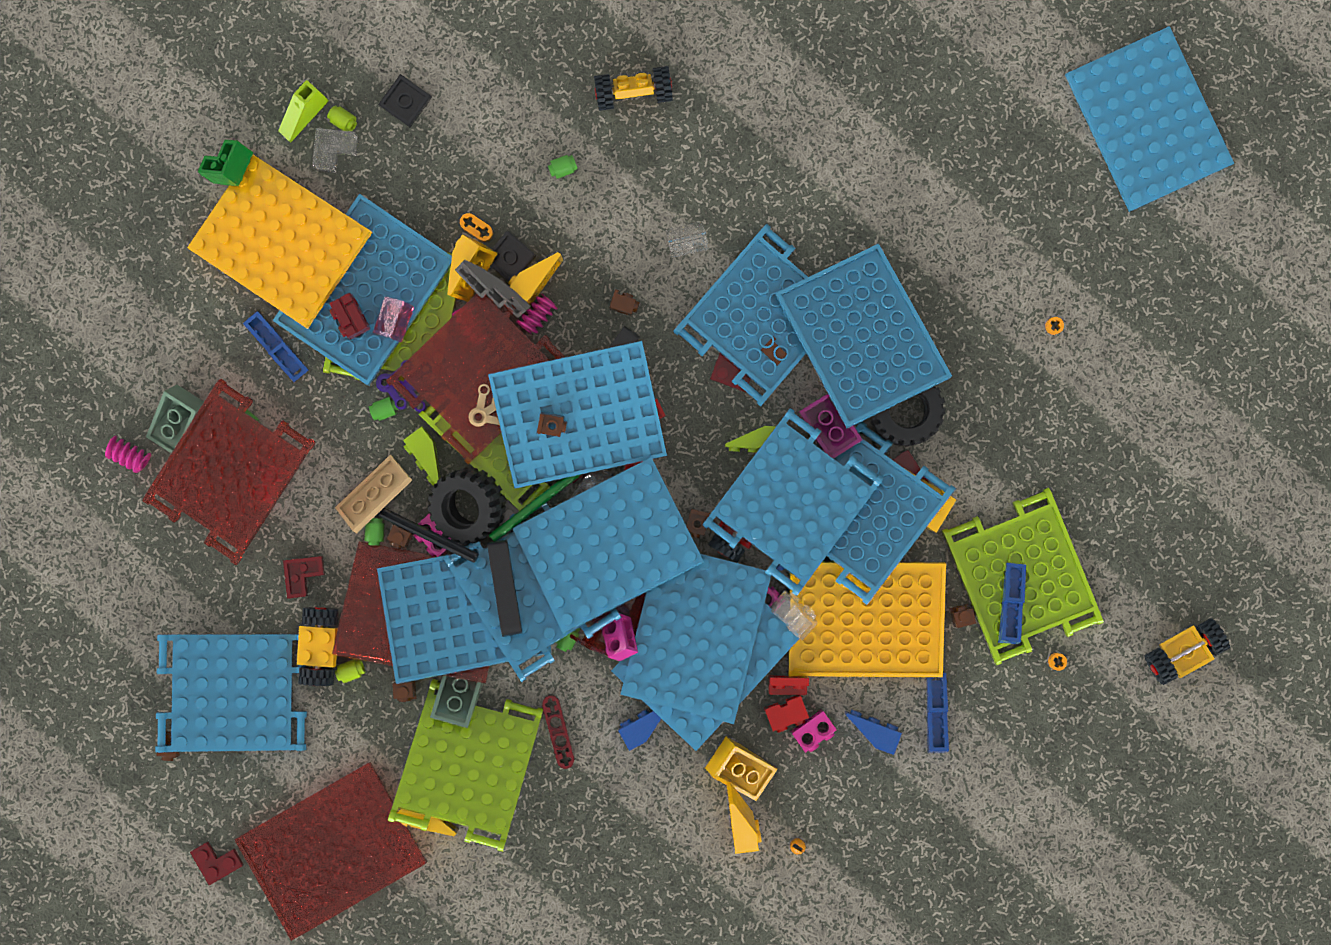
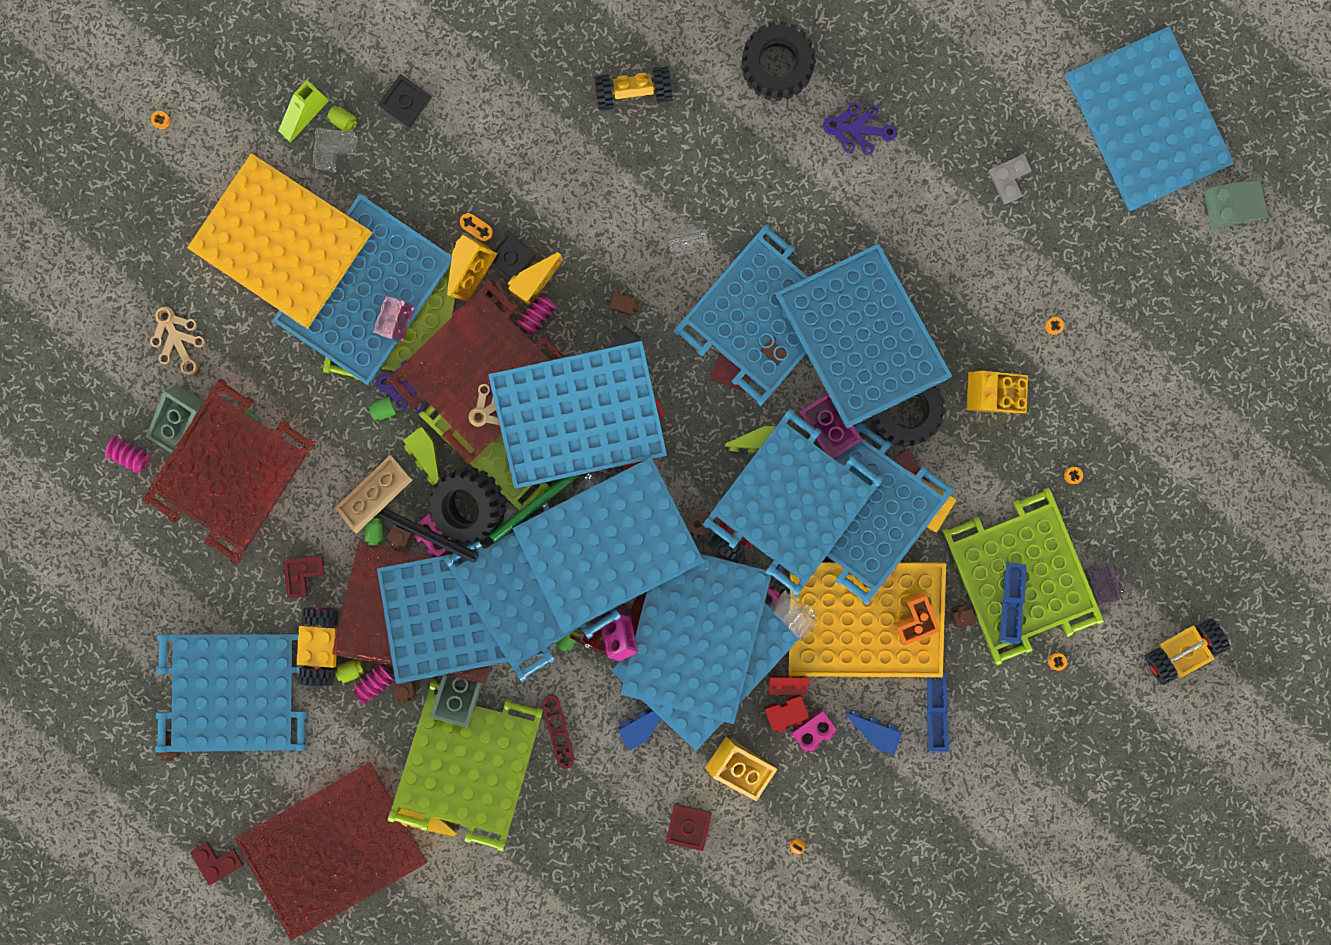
(155, 115): none -> light orange bush
(175, 338): none -> tan plant
(228, 165): green brick -> none
(275, 345): blue slope -> none
(349, 316): dark red brick -> none
(373, 684): none -> dark pink piece
(485, 283): dark grey slope -> none
(504, 588): black beam -> none
(546, 418): reddish brown brick -> none
(562, 166): bright green brick -> none
(688, 827): none -> dark red plate
(744, 827): yellow slope -> none
(784, 37): none -> black tyre
(857, 129): none -> dark purple plant
(921, 623): none -> orange brick
(997, 392): none -> yellow slope
(1005, 175): none -> light grey plate
(1079, 473): none -> light orange bush
(1104, 583): none -> clear purple bracket
(1235, 203): none -> sand green slope

